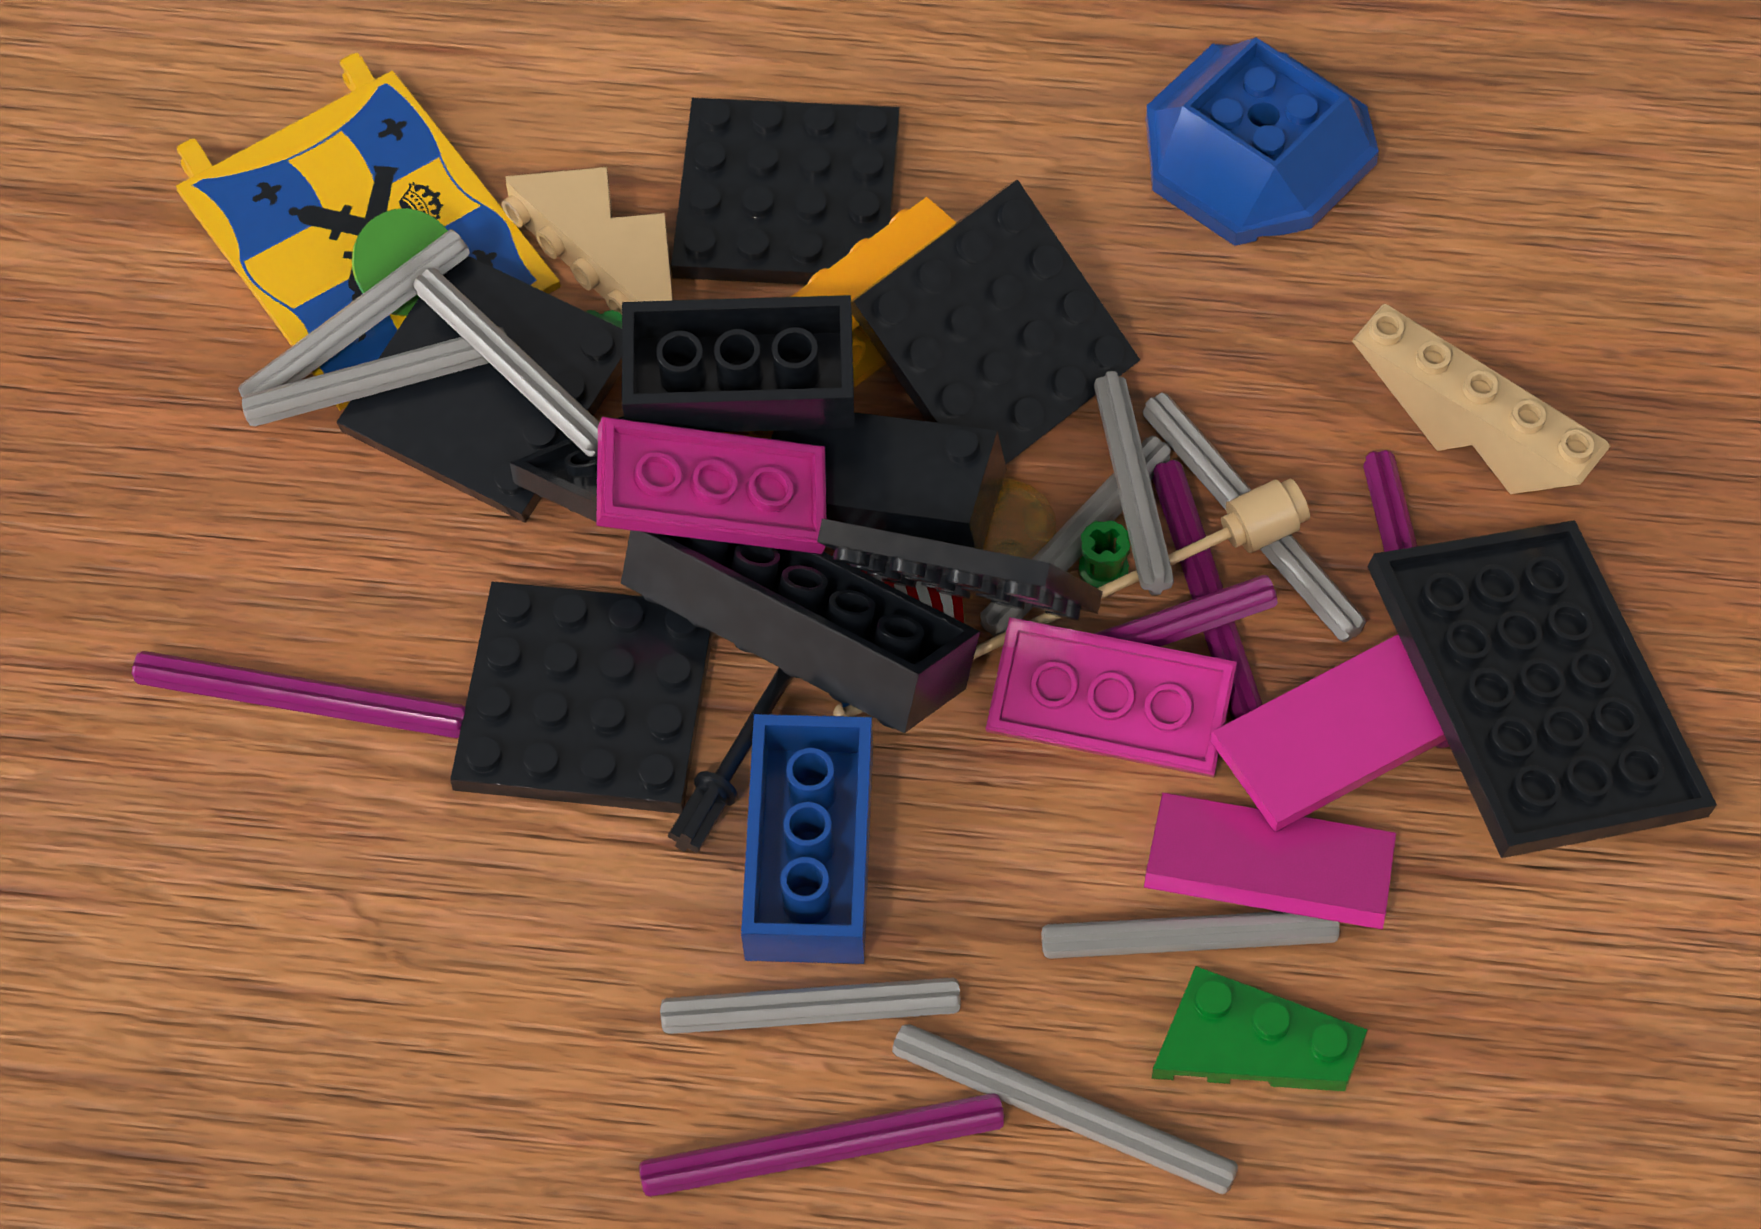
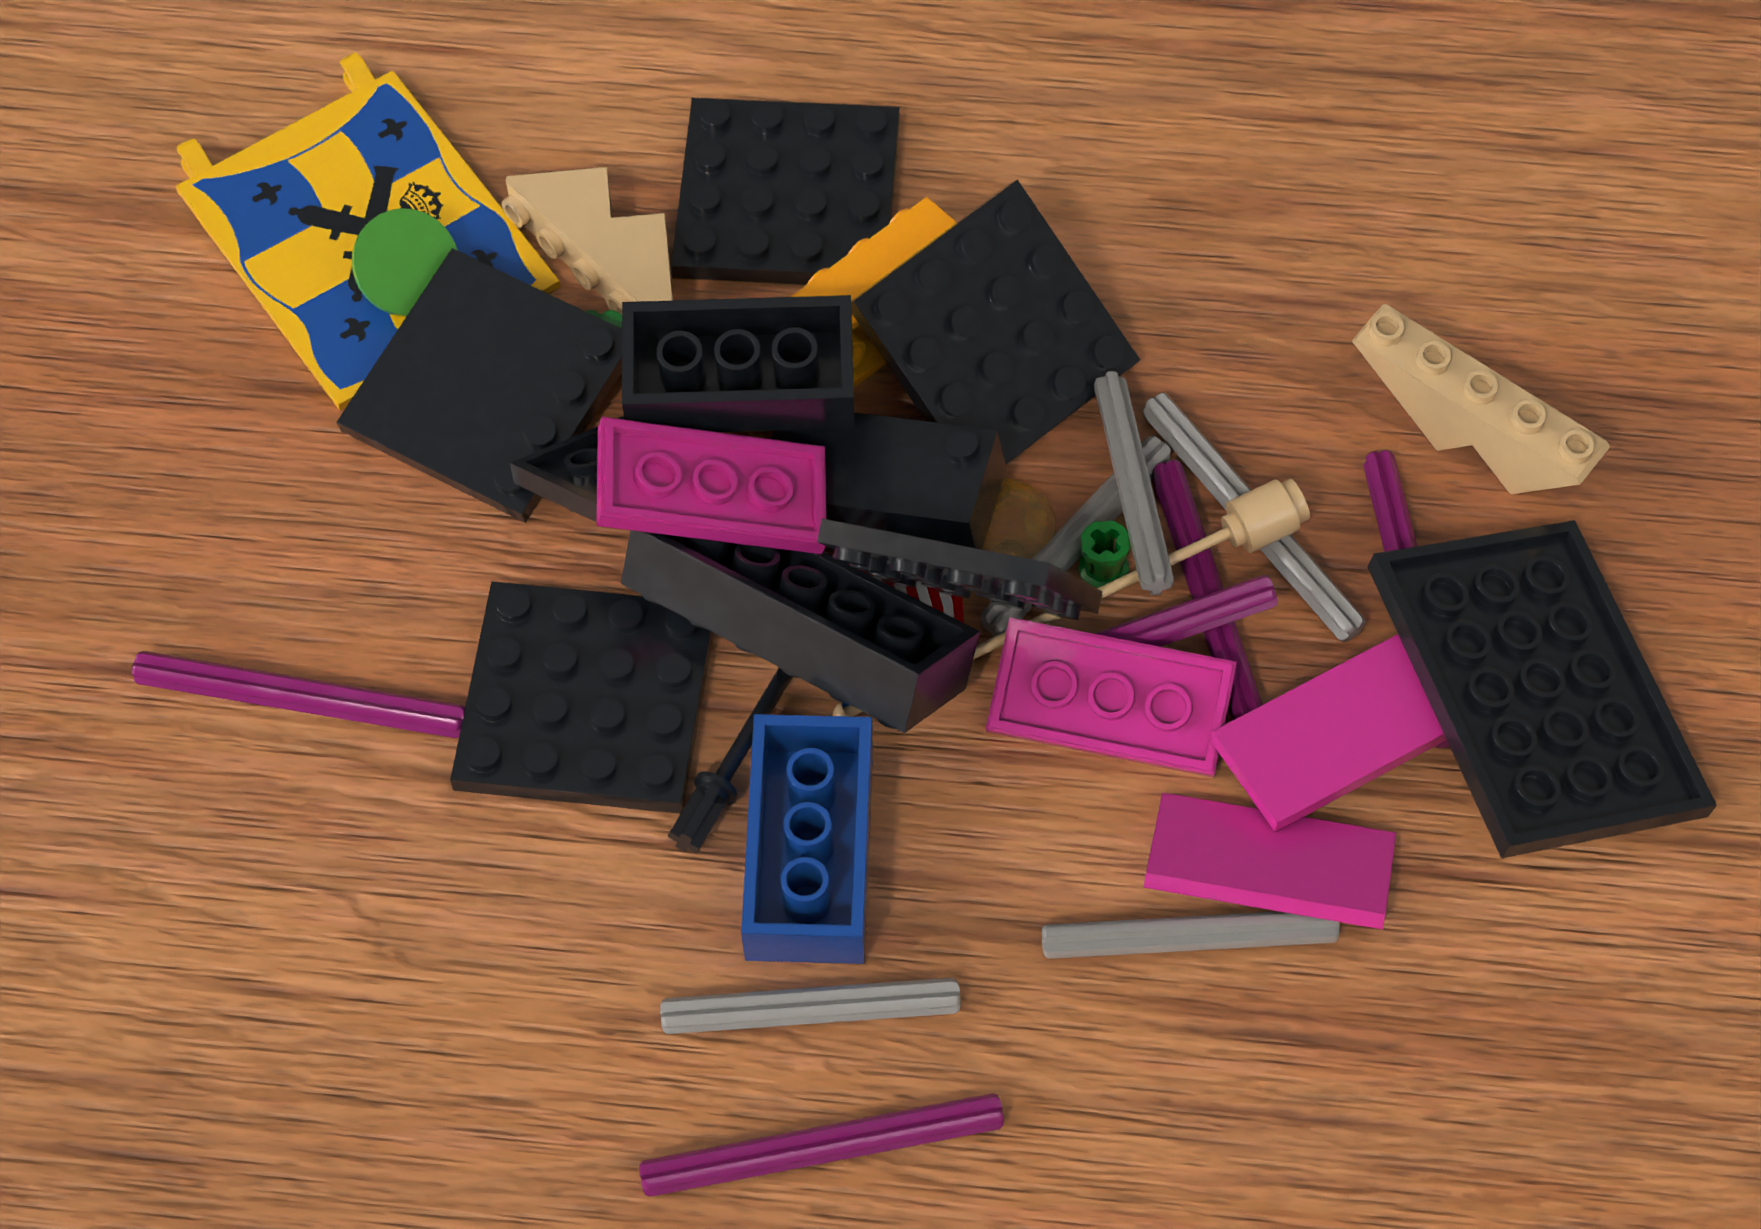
(357, 316): light grey axle -> none
(360, 381): light grey axle -> none
(509, 360): light grey axle -> none
(1066, 1109): light grey axle -> none
(1249, 1034): green wing -> none
(1256, 142): blue piece -> none

